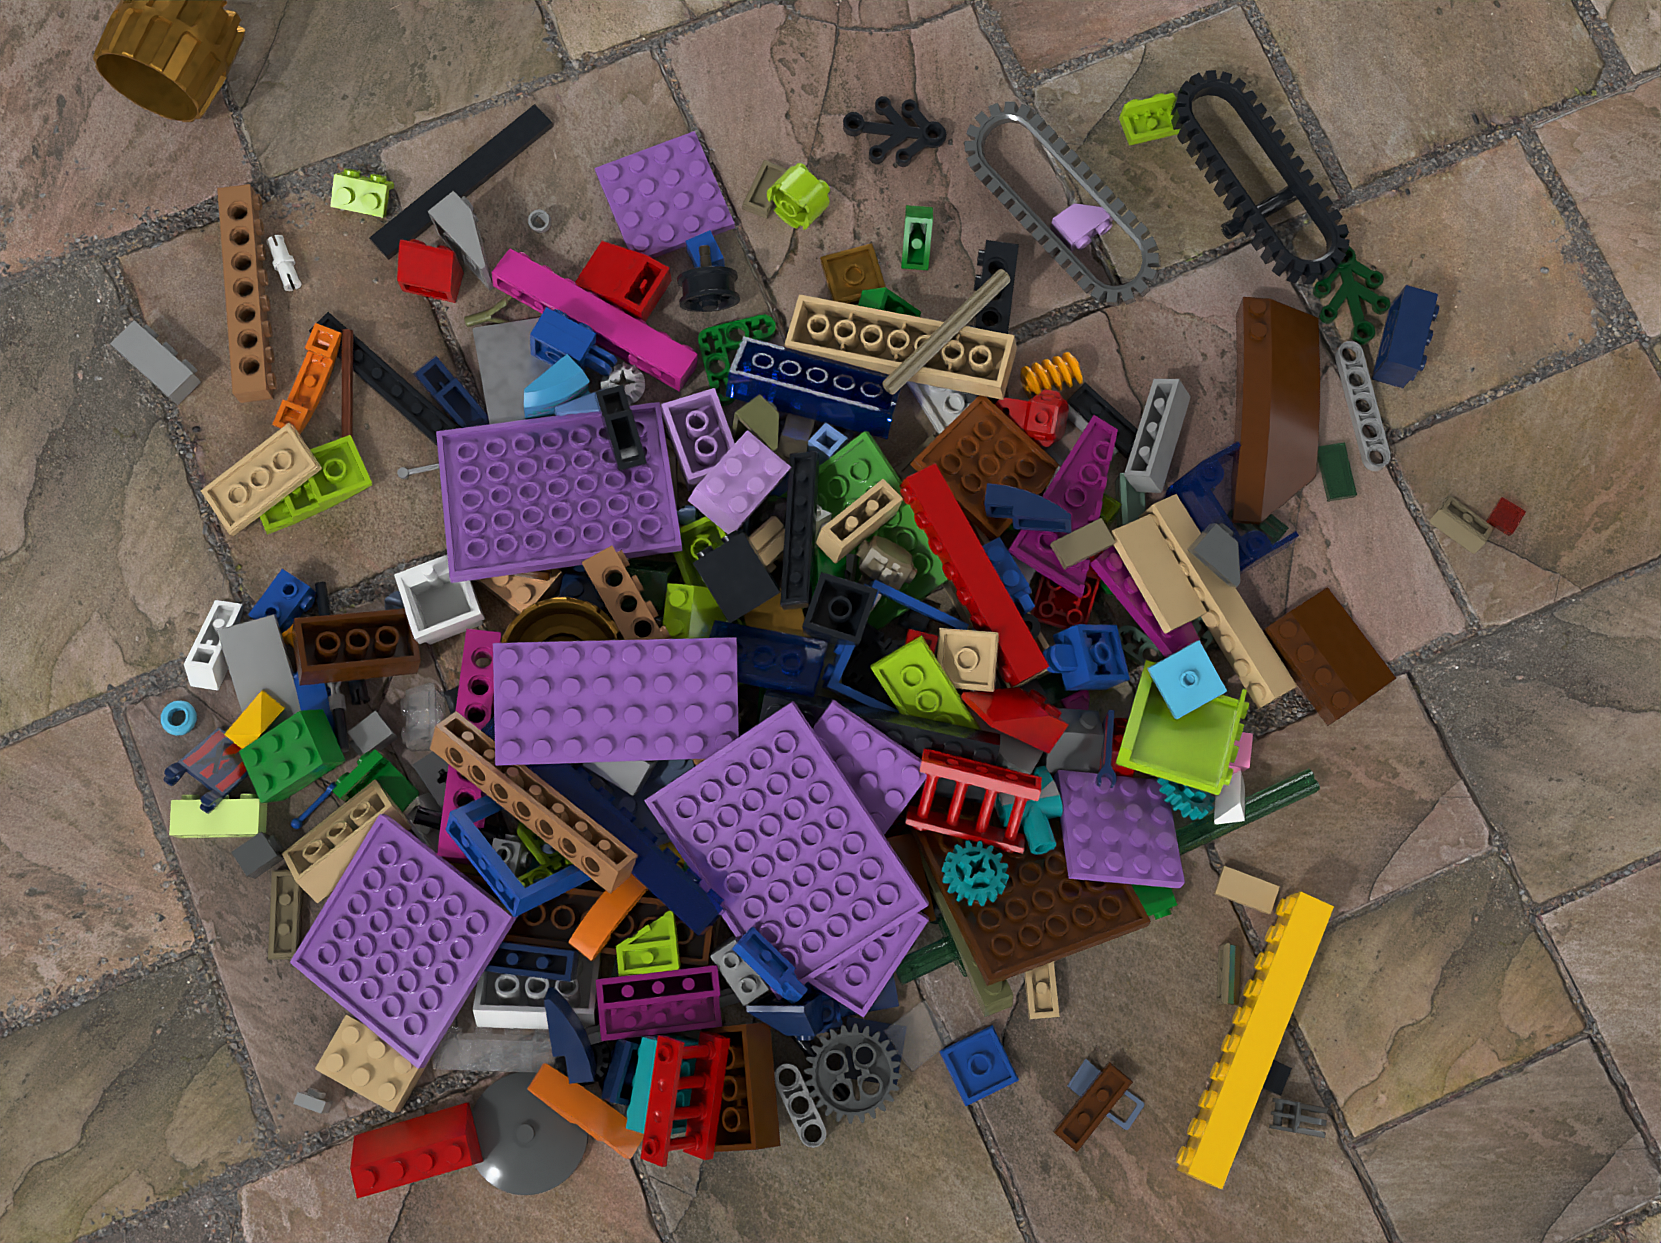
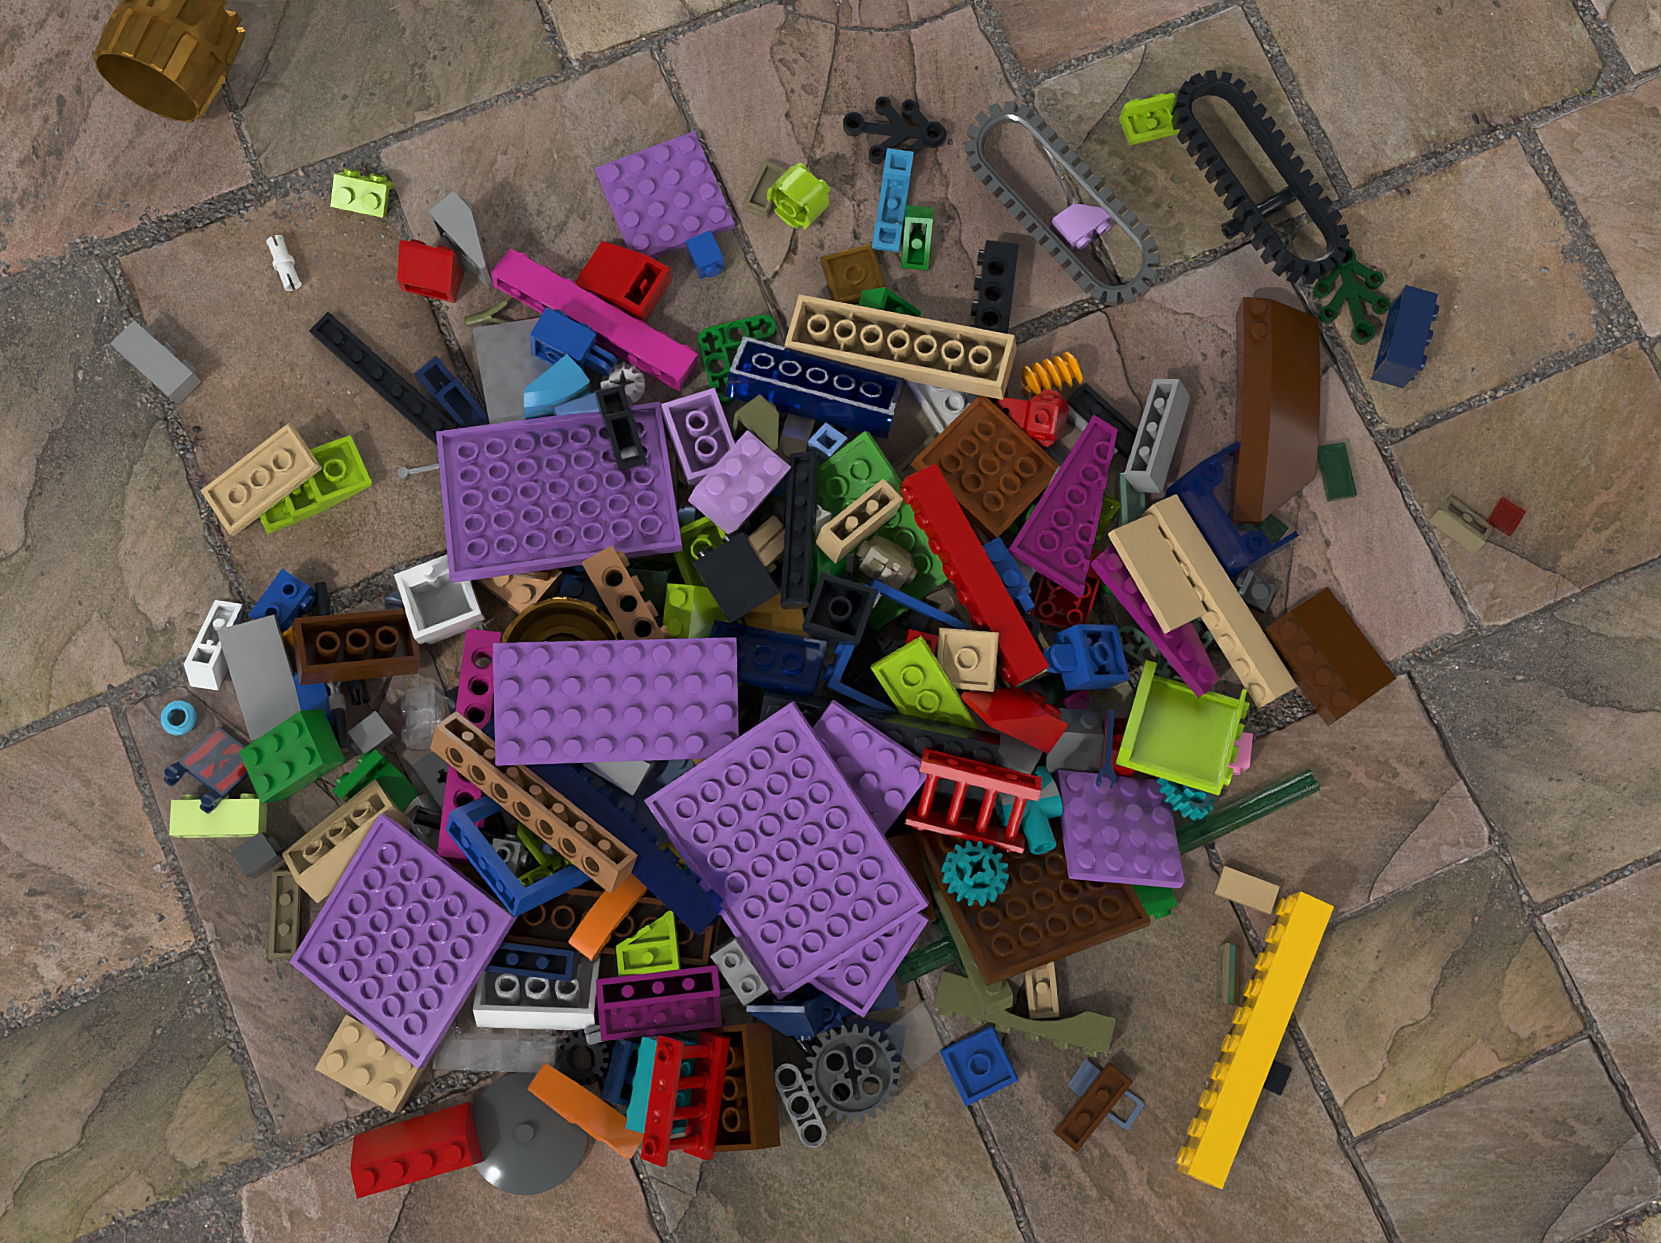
(232, 203): medium nougat brick -> none
(254, 720): yellow slope -> none
(296, 823): blue hinge -> none
(311, 379): orange slope -> none
(313, 1100): light grey plate -> none
(347, 383): copper bar -> none
(463, 179): black tile -> none
(535, 225): light grey hinge -> none
(569, 1038): dark blue slope -> none
(708, 286): black wheel -> none
(770, 965): blue hinge -> none
(892, 200): none -> dark azure slope
(946, 331): dark tan axle -> none
(1026, 509): dark blue slope -> none
(1082, 543): dark tan tile -> none
(1083, 1030): none -> olive arch
(1187, 679): medium azure plate -> none
(1218, 552): dark grey slope -> none
(1231, 801): white slope -> none
(1254, 591): none -> dark grey bracket
(1295, 1117): dark grey arm -> none
(1359, 418): light grey beam -> none

